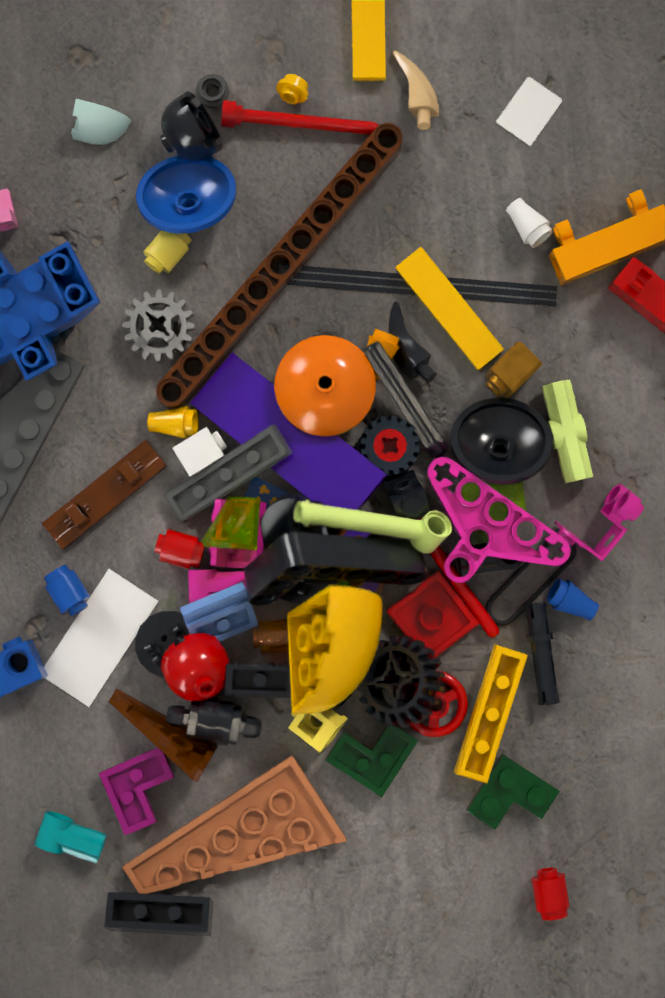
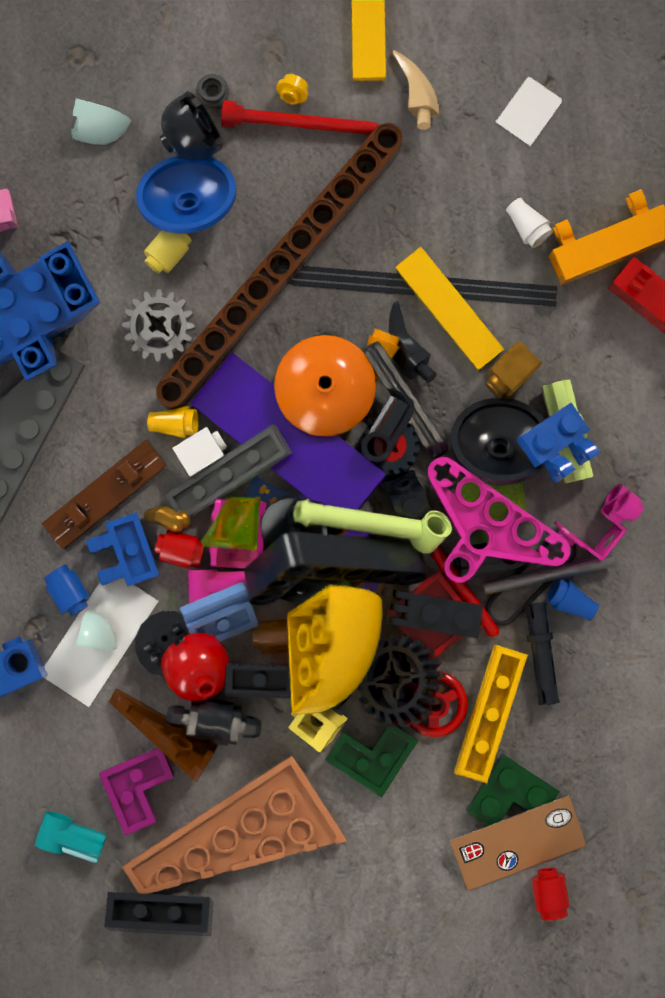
(96, 632): none -> light aqua brick
(131, 549): none -> blue plate
(167, 518): none -> pearl gold arm
(389, 427): none -> black piece
(437, 614): none -> black hinge
(518, 843): none -> medium nougat sticker
(547, 574): none -> flat silver bar
(554, 434): none -> blue plate

